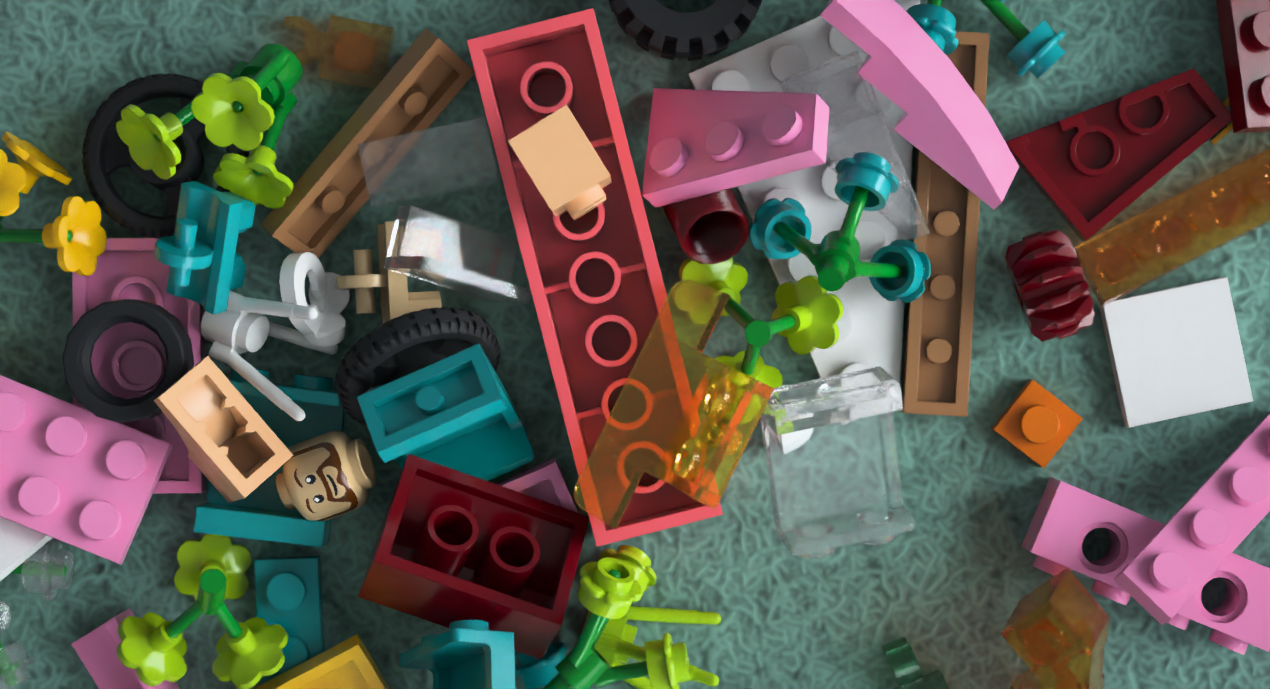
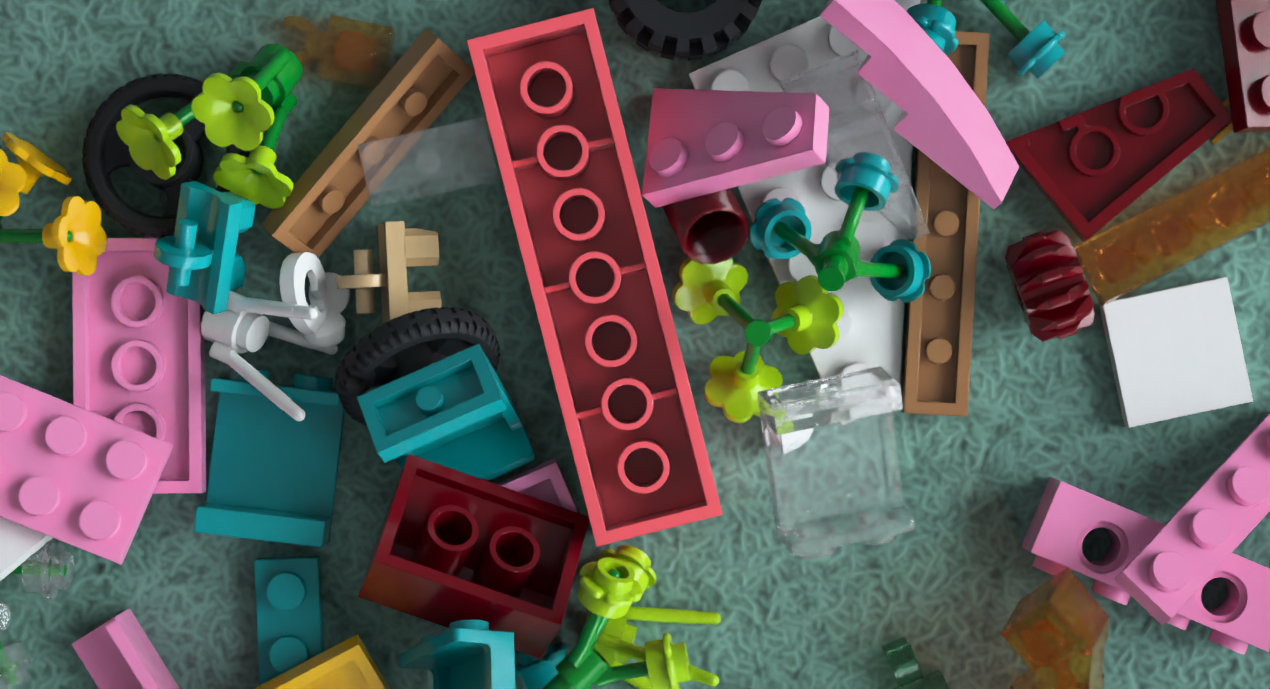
(80, 346): black tyre -> none
(211, 572): lime plant -> none
(222, 431): light nougat arch -> none
(327, 476): tan head -> none
(454, 255): clear panel -> none
(562, 164): light nougat brick -> none
(676, 413): clear yellow plate -> none
(1036, 423): orange plate -> none

